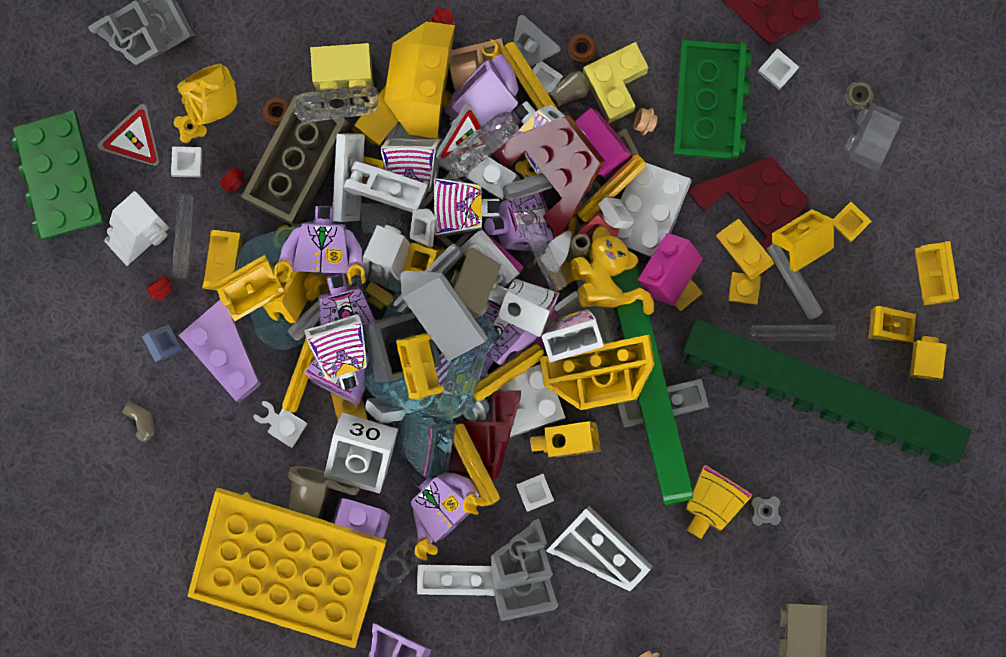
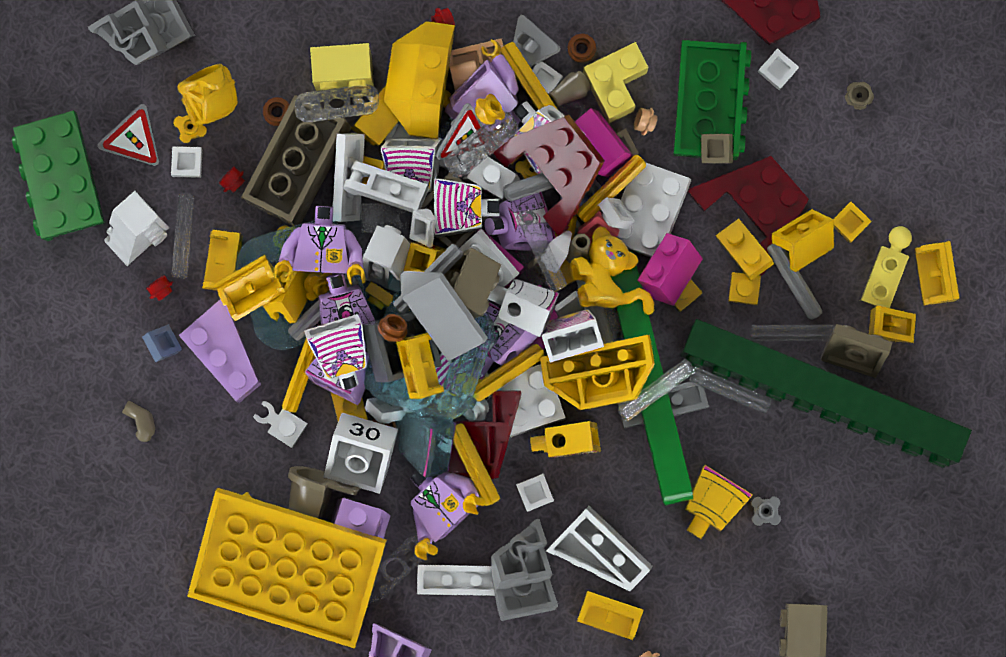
(393, 328): none -> dark orange plate
(489, 109): none -> yellow plate
(610, 615): none -> yellow hinge
(656, 389): none -> clear axle
(717, 148): none -> dark tan plate
(730, 390): none -> clear axle
(856, 350): none -> dark tan plate
(873, 137): clear brick -> none
(888, 269): none -> light yellow plate
(928, 359): yellow brick -> none

